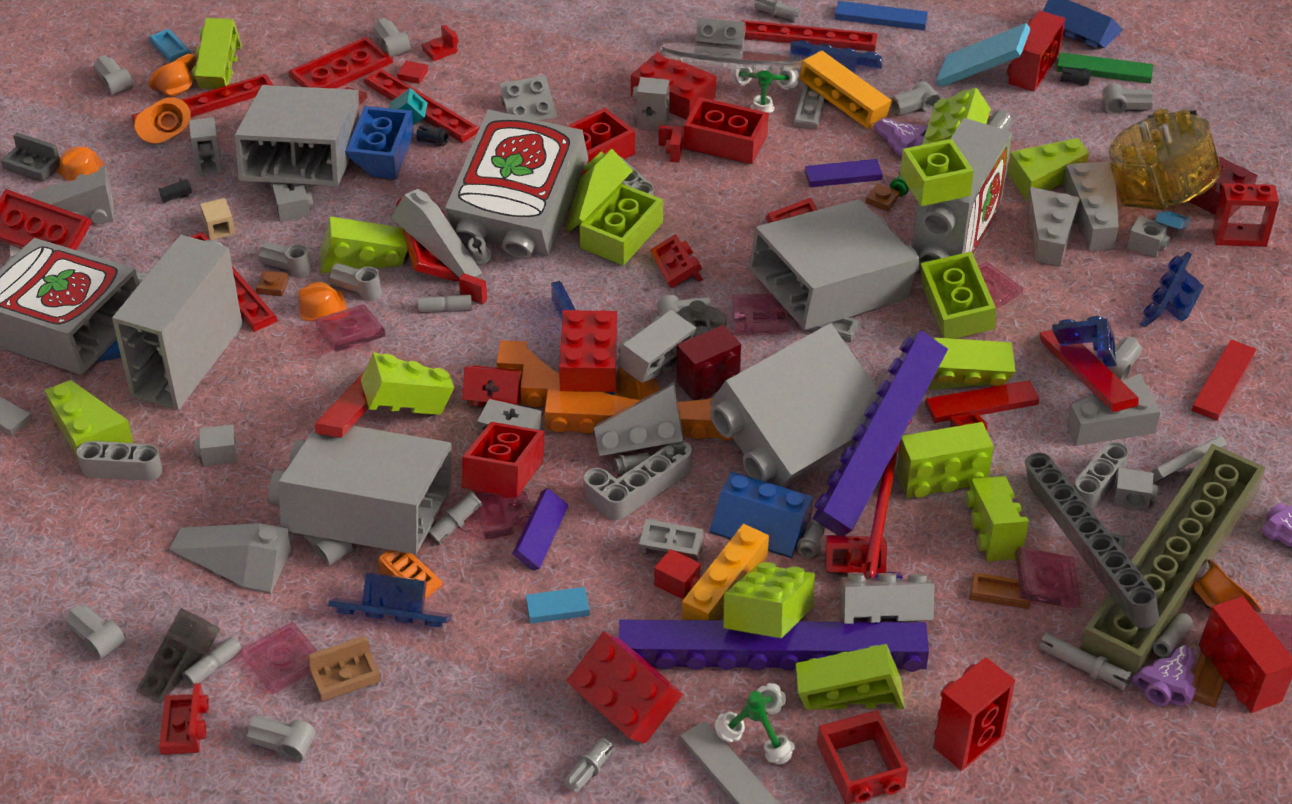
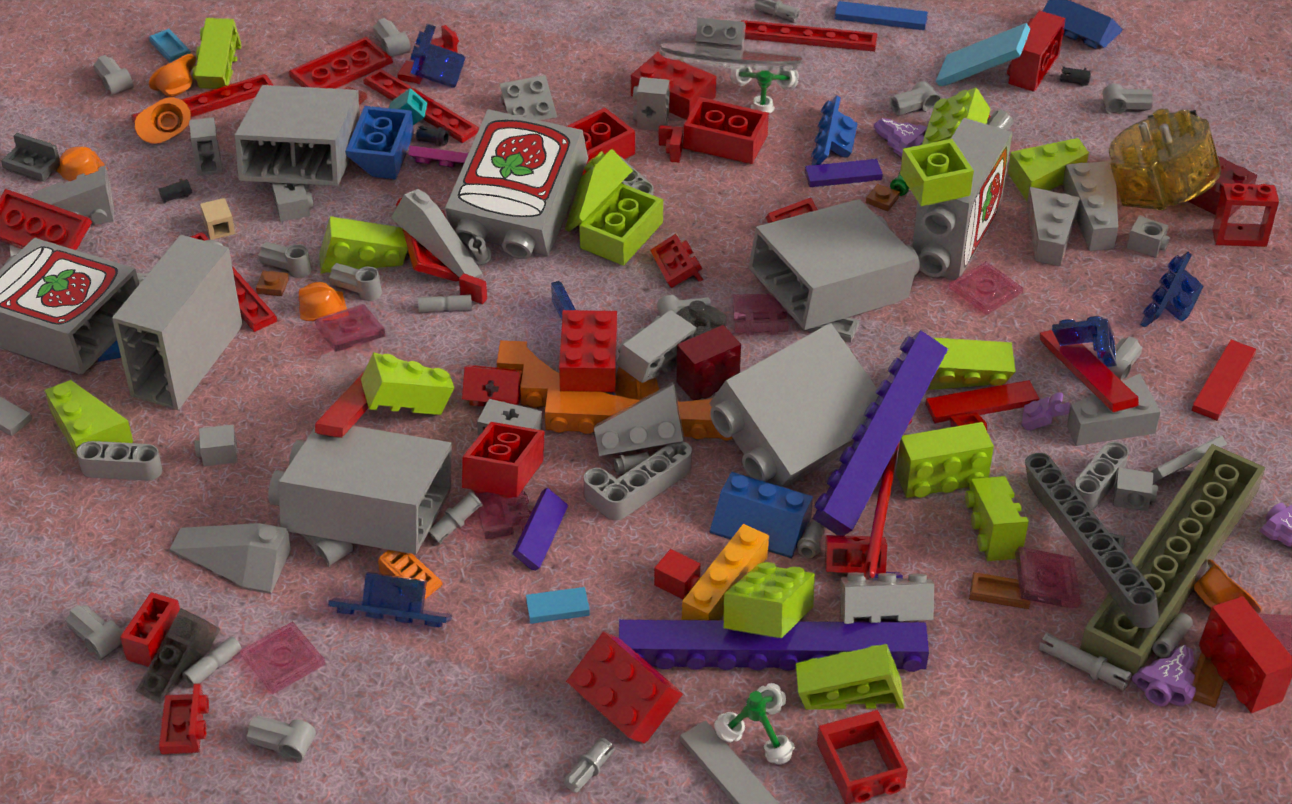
(149, 628): none -> red brick
(343, 668): medium nougat bracket -> none
(434, 61): none -> clear blue bracket
(445, 157): none -> dark pink plate
(668, 536): light grey hinge -> none
(809, 109): light grey tile -> none
(835, 132): none -> blue bracket
(844, 89): light orange brick -> none
(847, 57): clear blue bracket -> none
(958, 296): lime brick -> none
(973, 713): red brick -> none
(1040, 412): none -> medium lavender plate
(1107, 67): green tile -> none
(1173, 219): dark azure tile -> none

